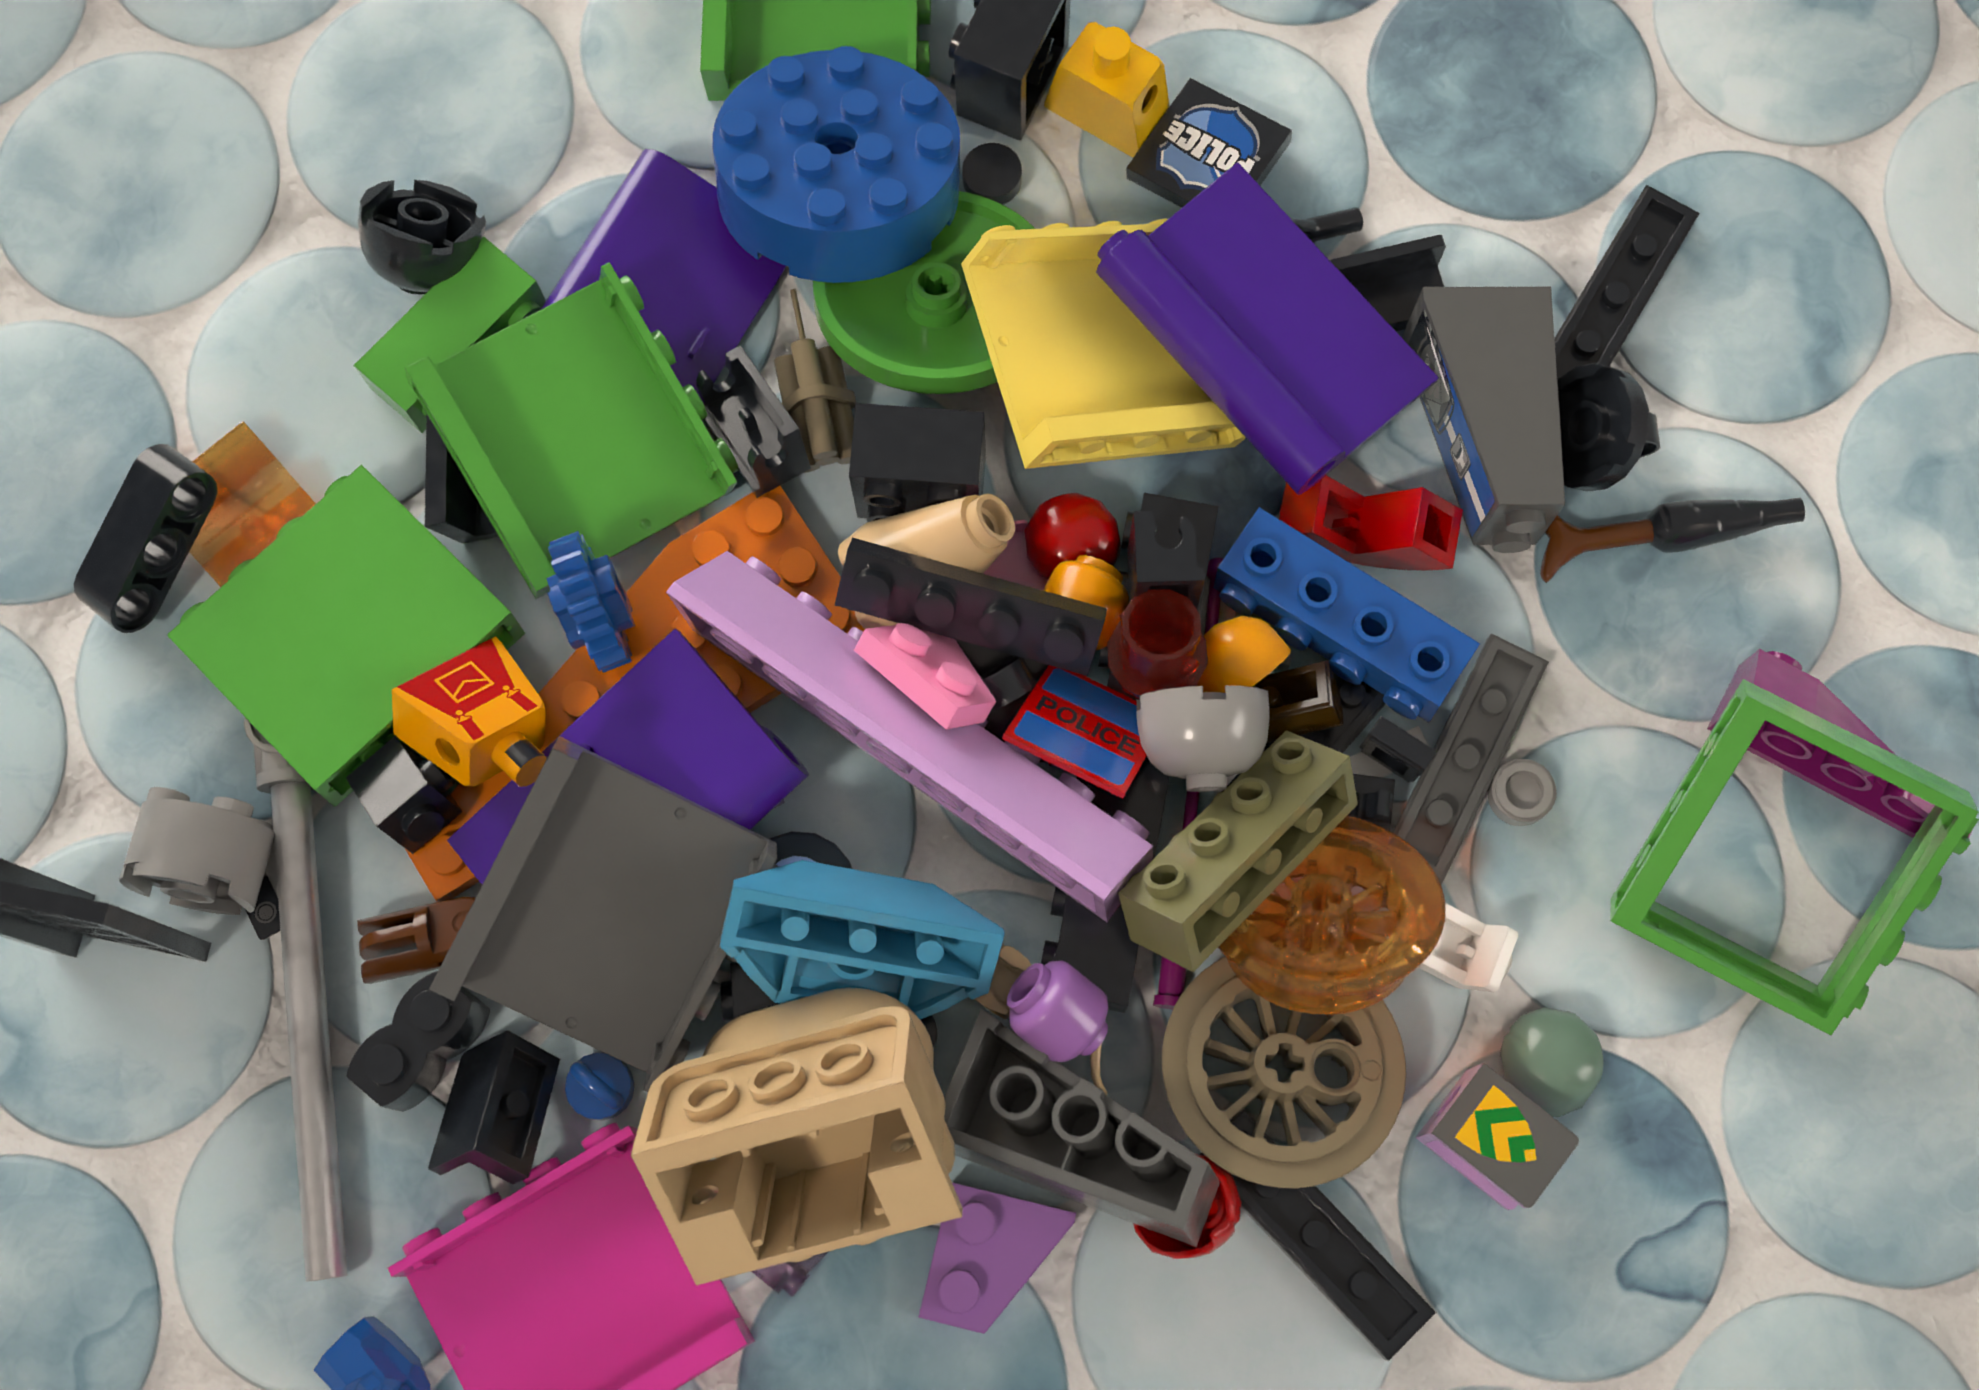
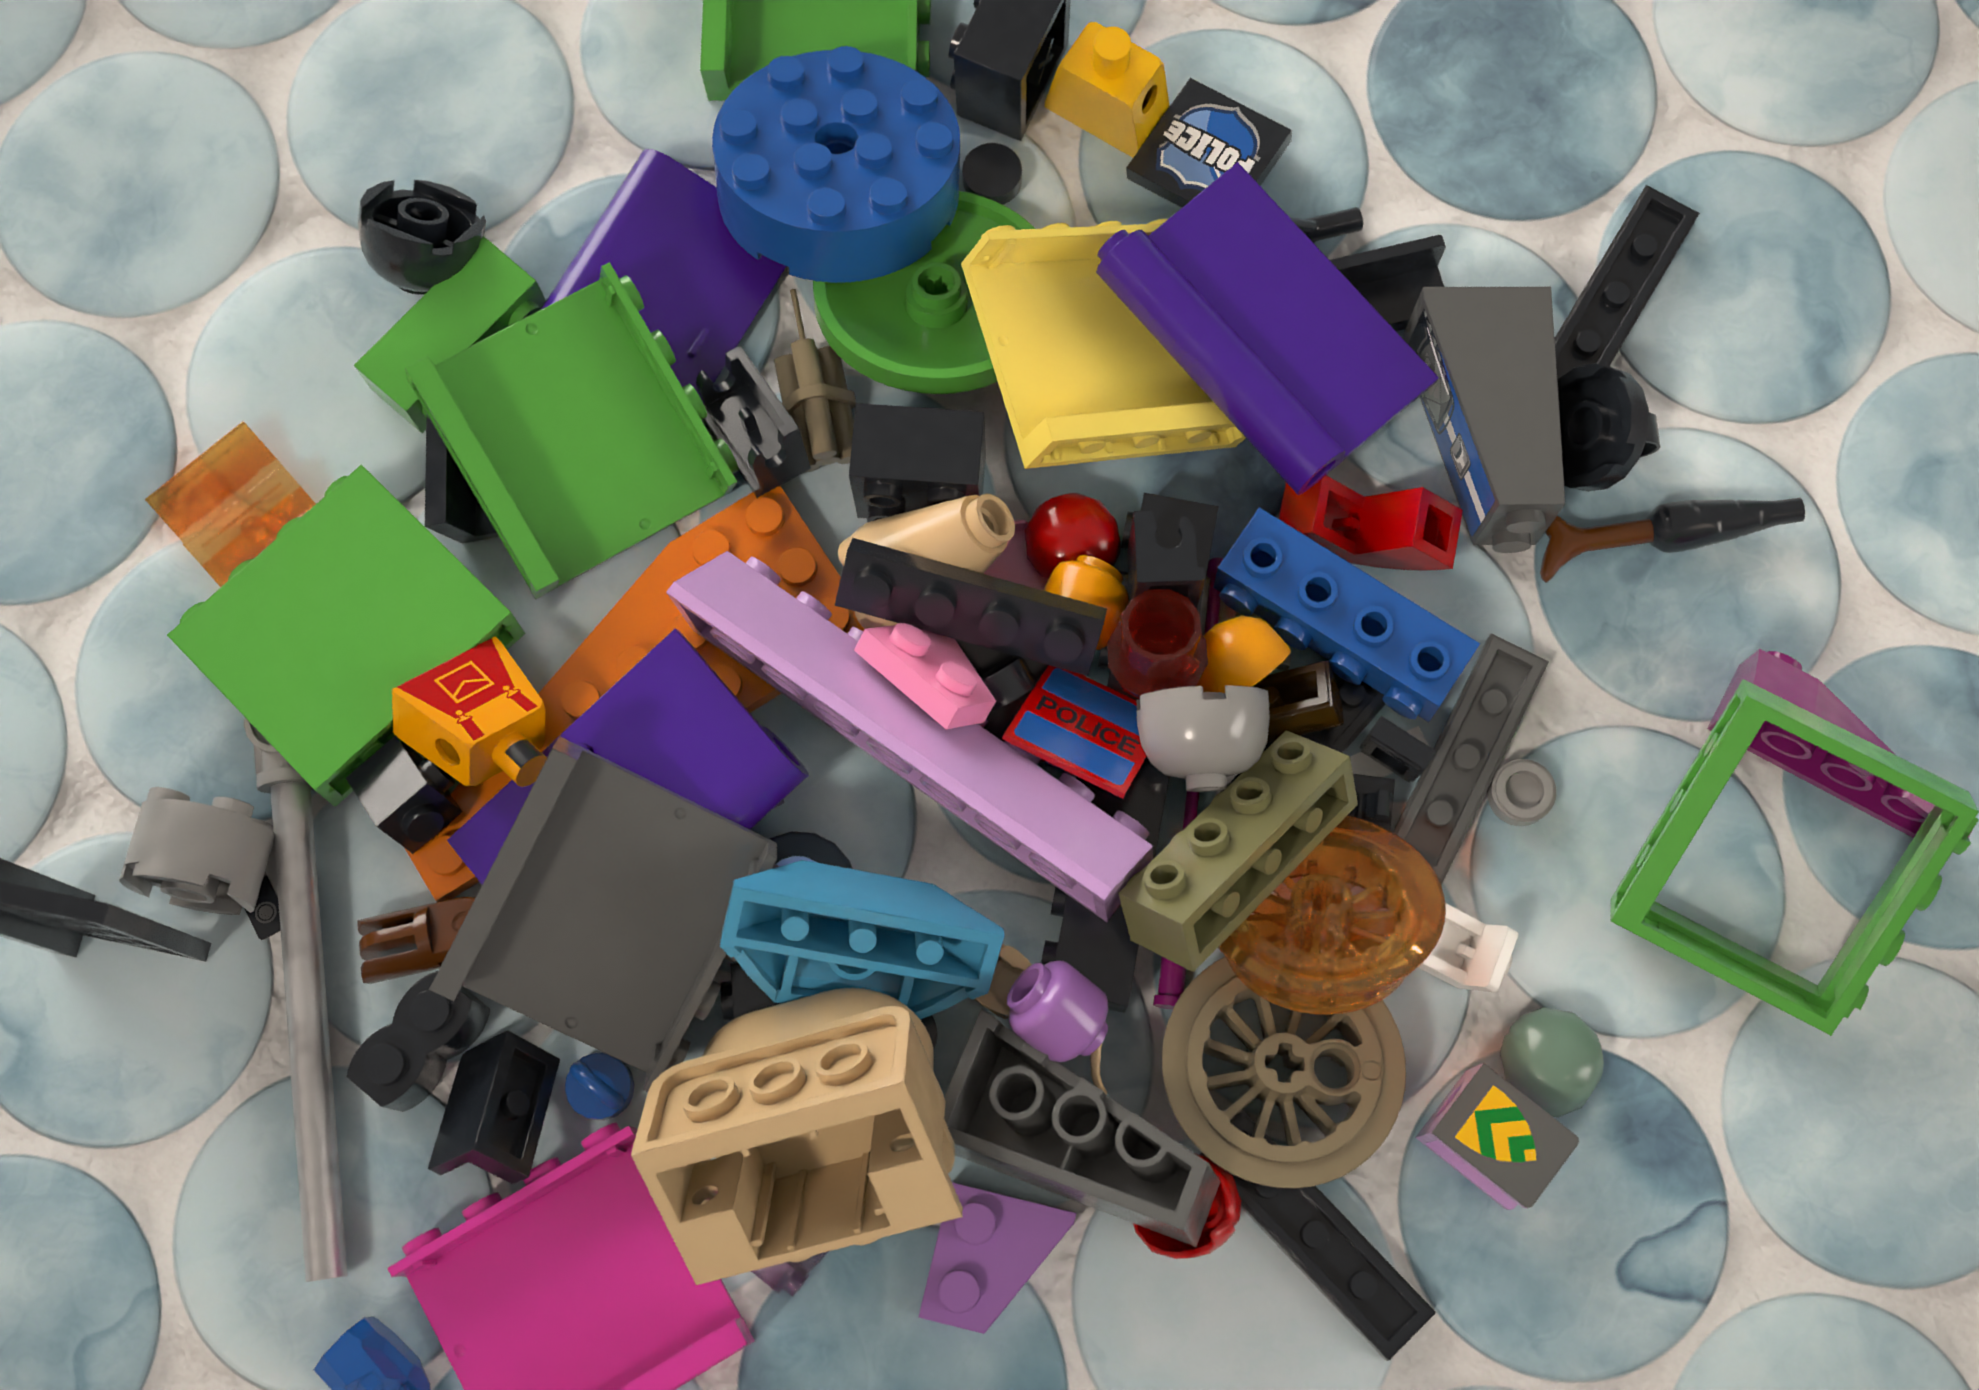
(145, 538): black beam -> none
(590, 602): blue gear -> none

